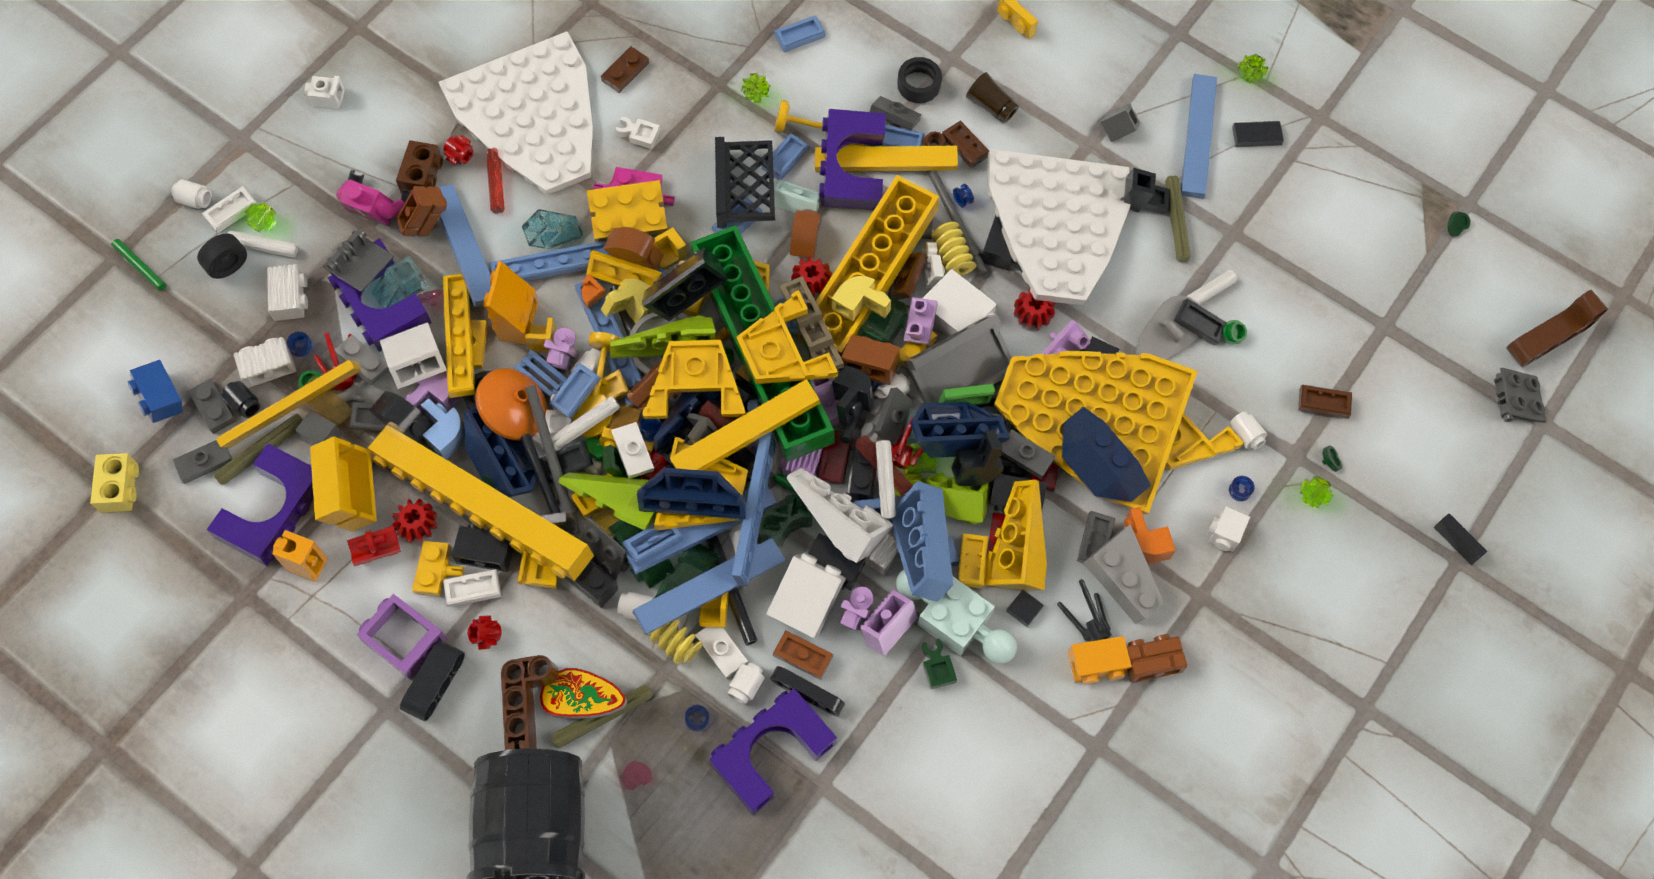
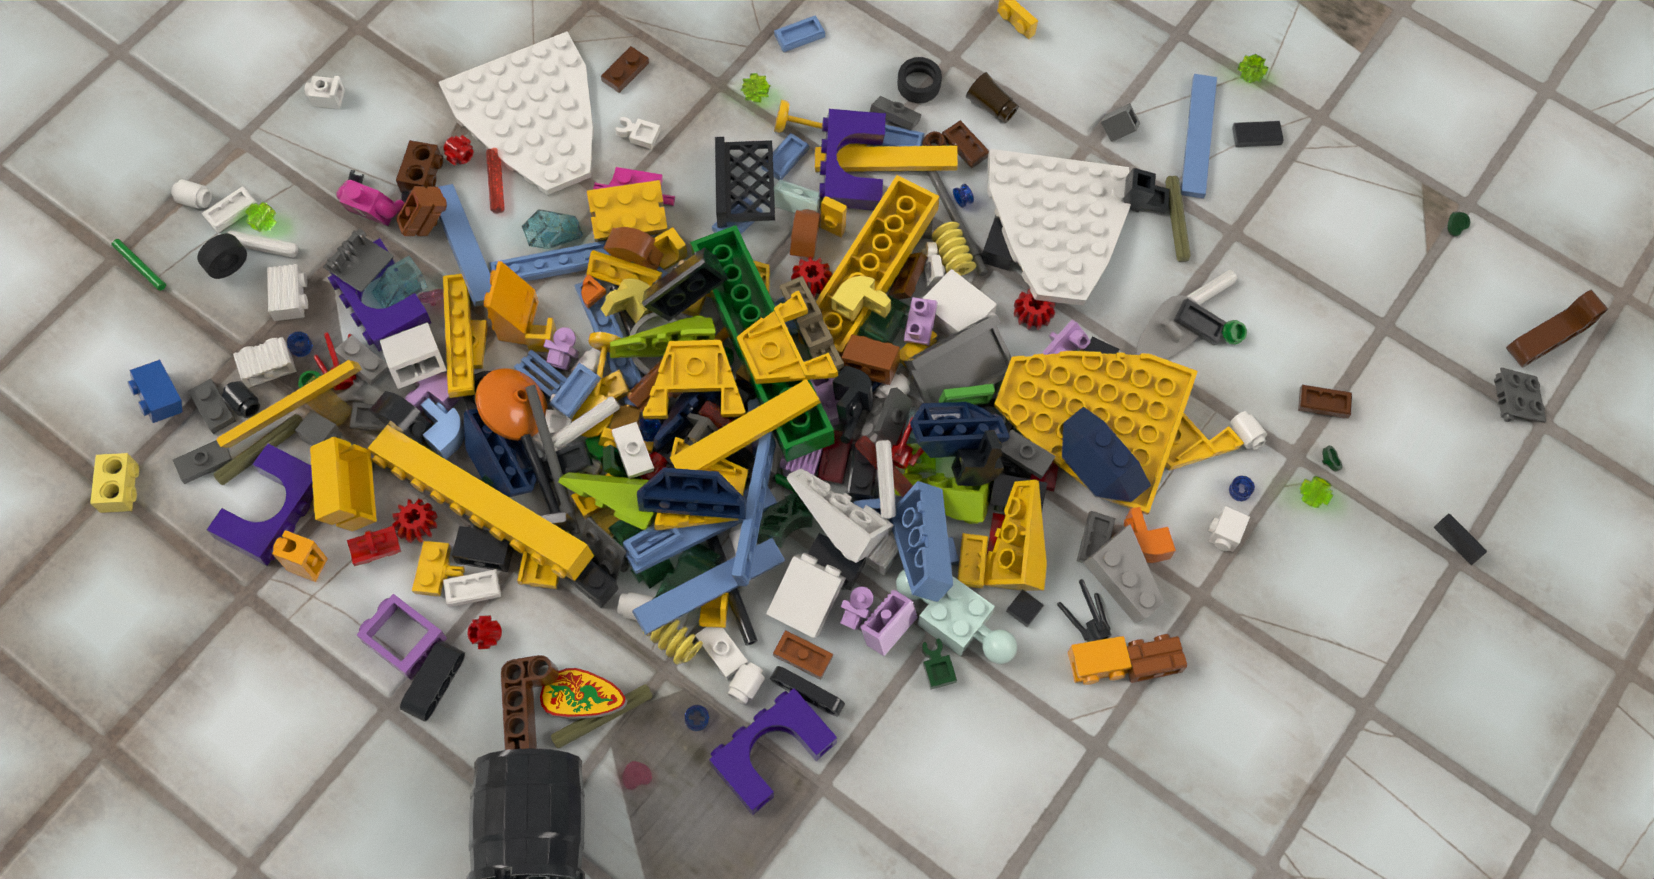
(833, 216): none -> yellow plate

